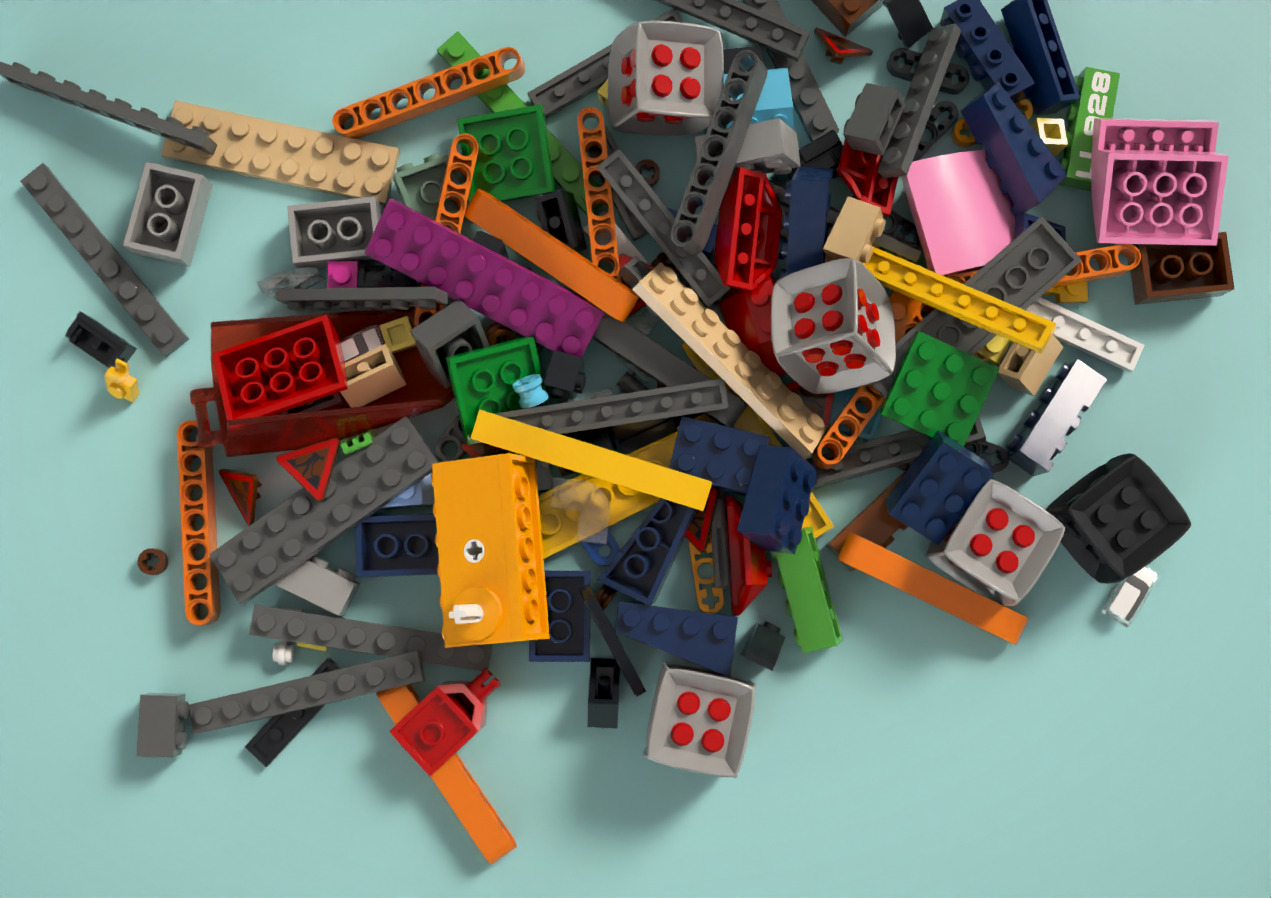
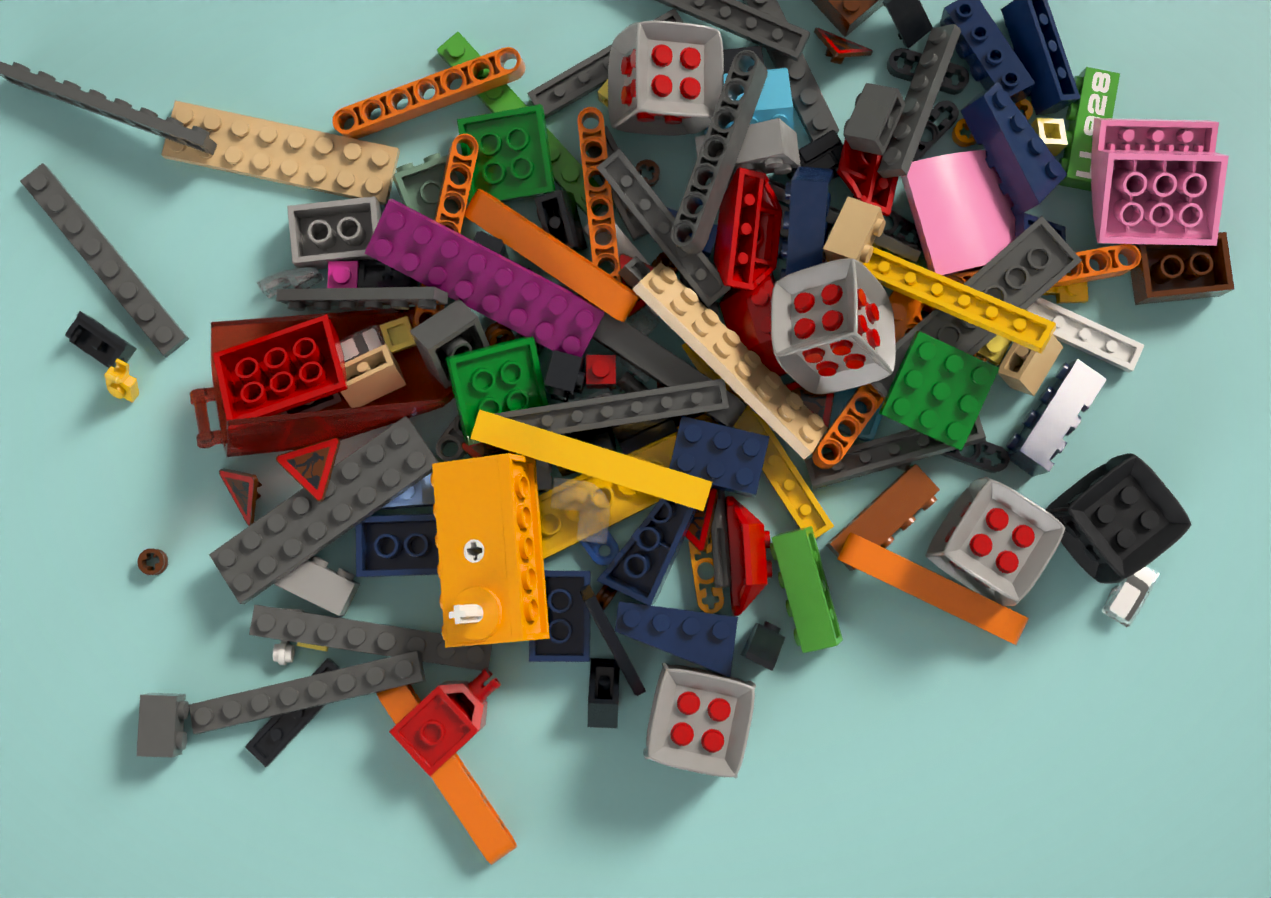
(167, 214): light grey brick -> none
(190, 536): orange beam -> none
(357, 442): bright green tile -> none
(530, 391): medium azure wheel -> none
(601, 371): none -> red brick
(777, 499): dark blue brick -> none
(938, 487): dark blue brick -> none

